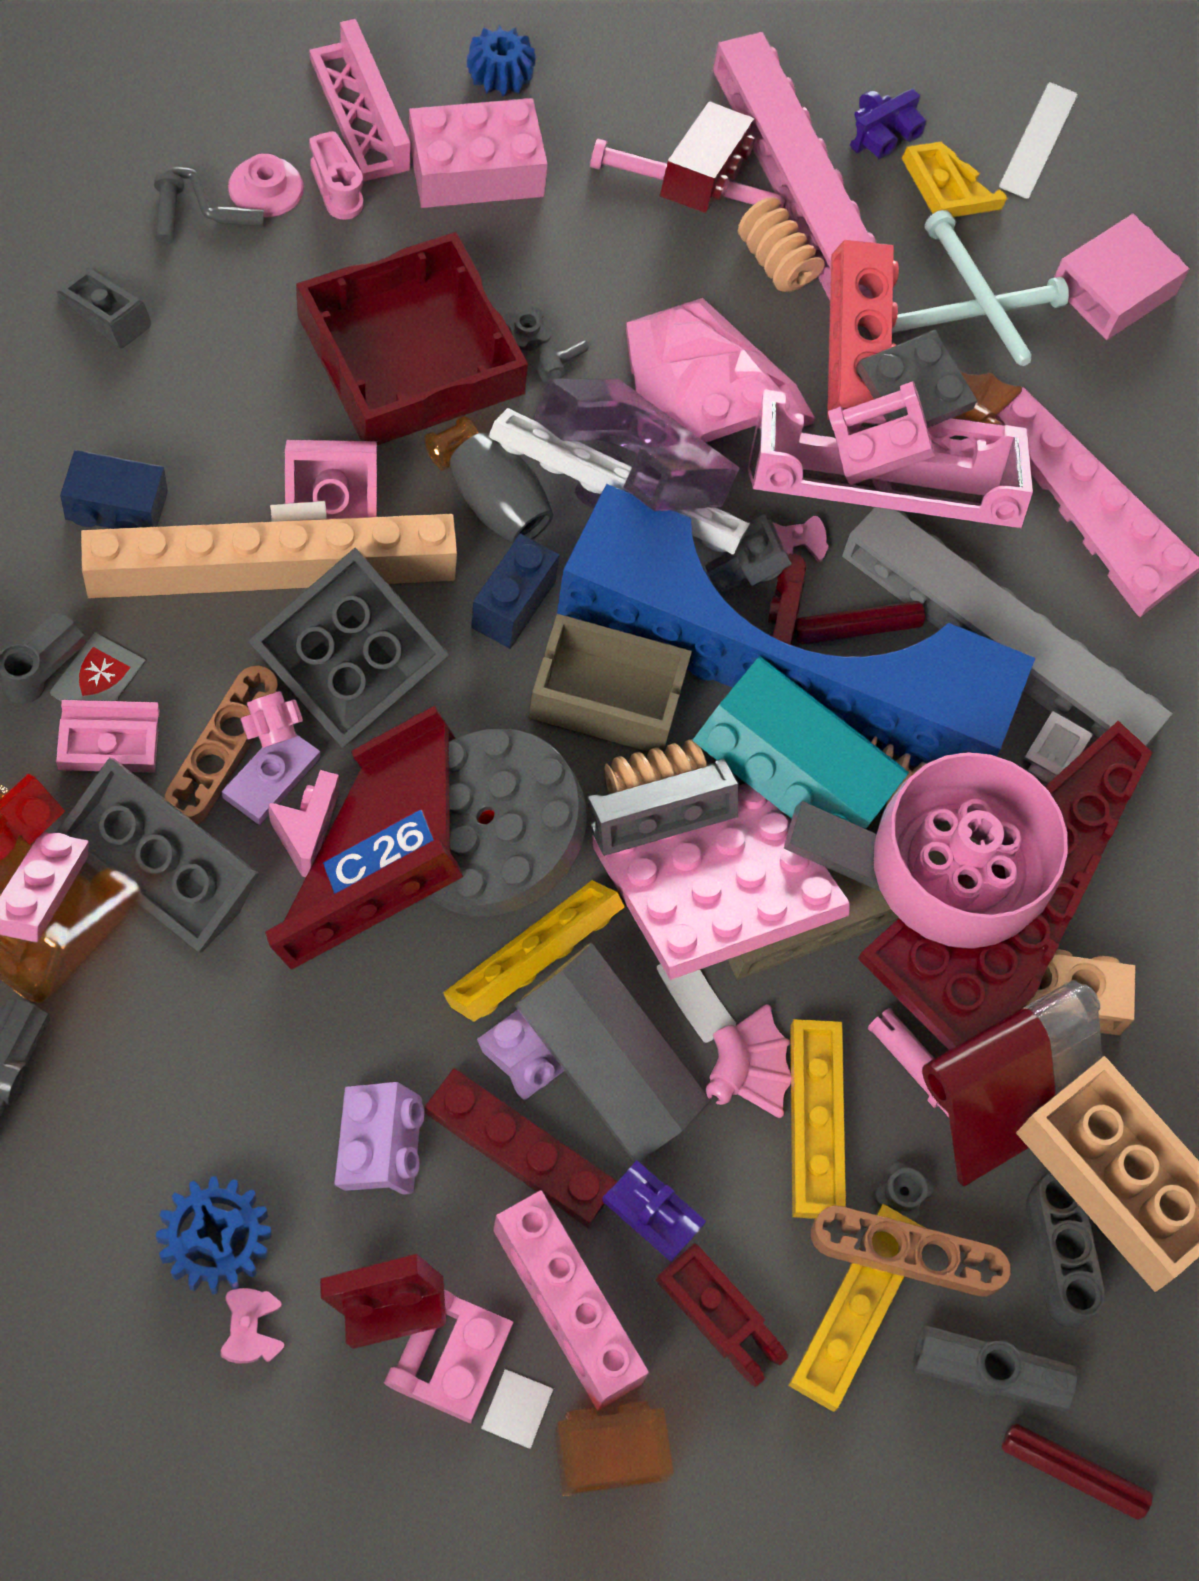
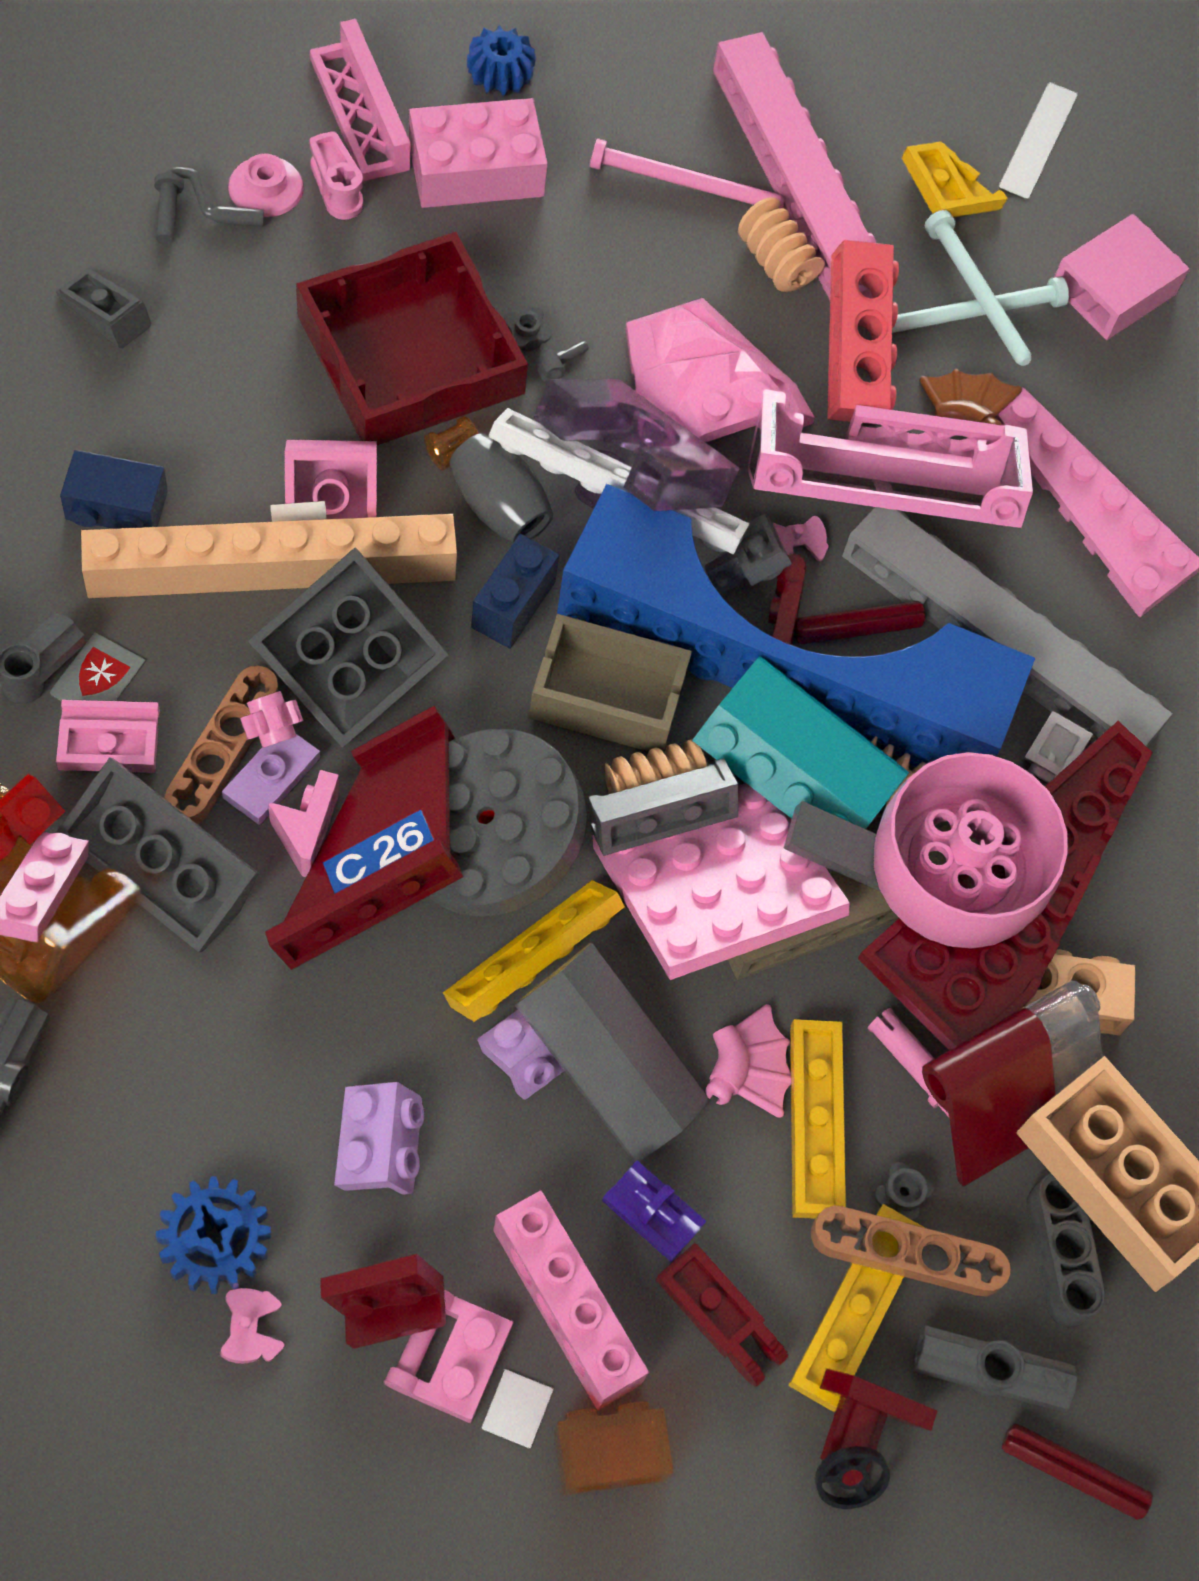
(519, 1147): dark red plate -> none
(698, 1003): white sticker -> none
(708, 157): brick -> none
(856, 1434): none -> dark red piece
(884, 116): dark purple hips -> none
(885, 445): bright pink plate -> none
(932, 370): dark grey plate -> none

